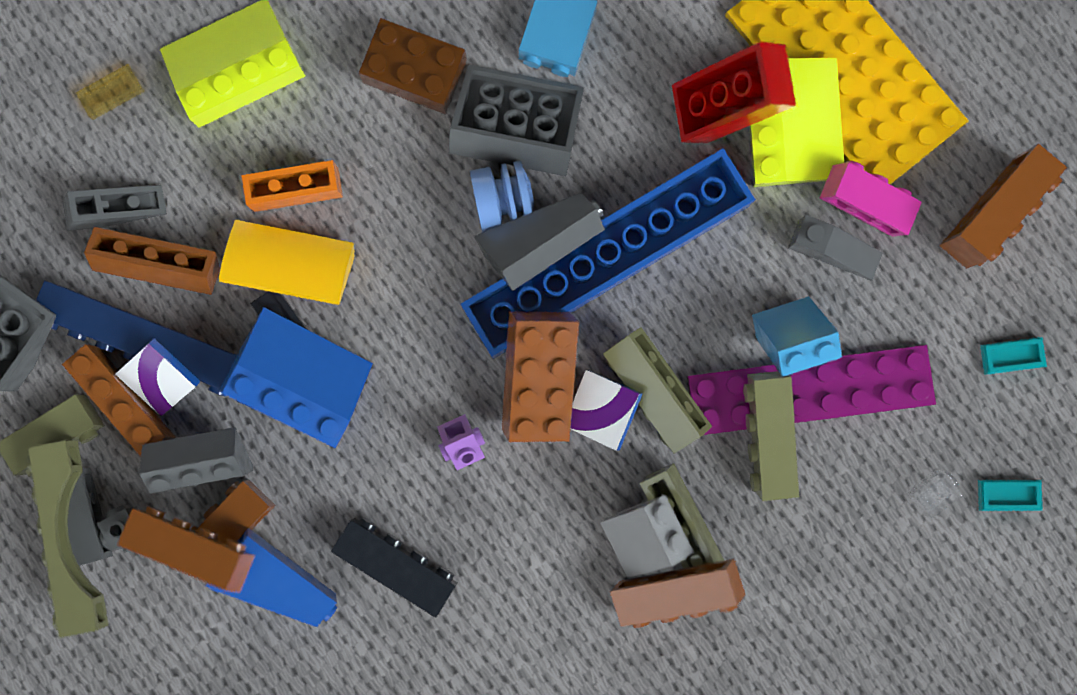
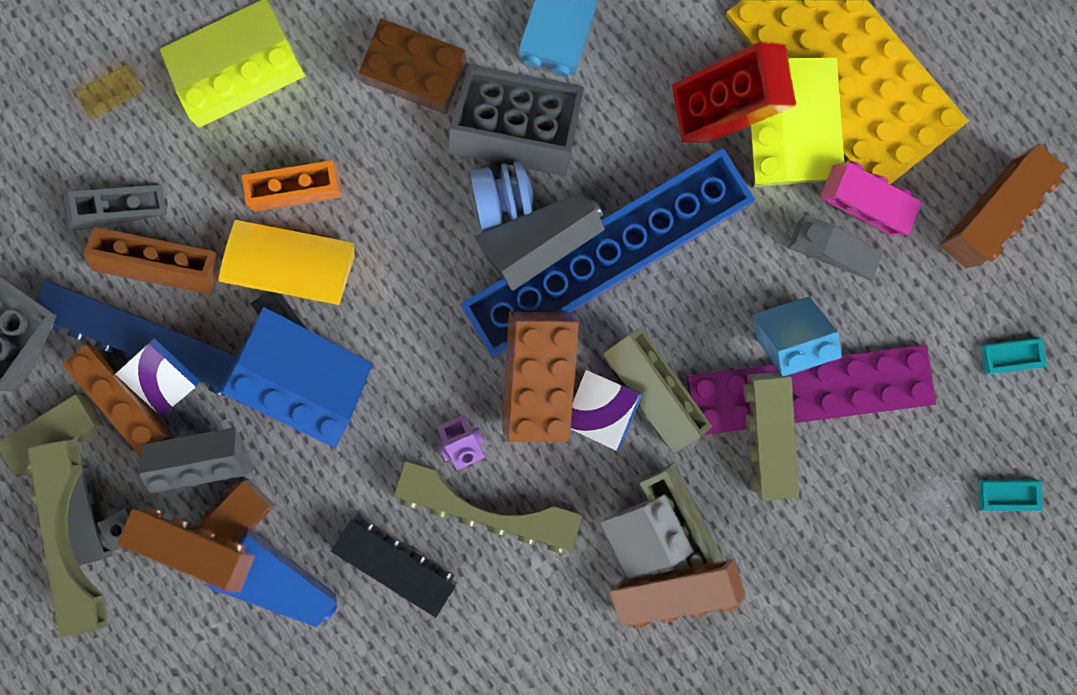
(427, 488): none -> olive arch

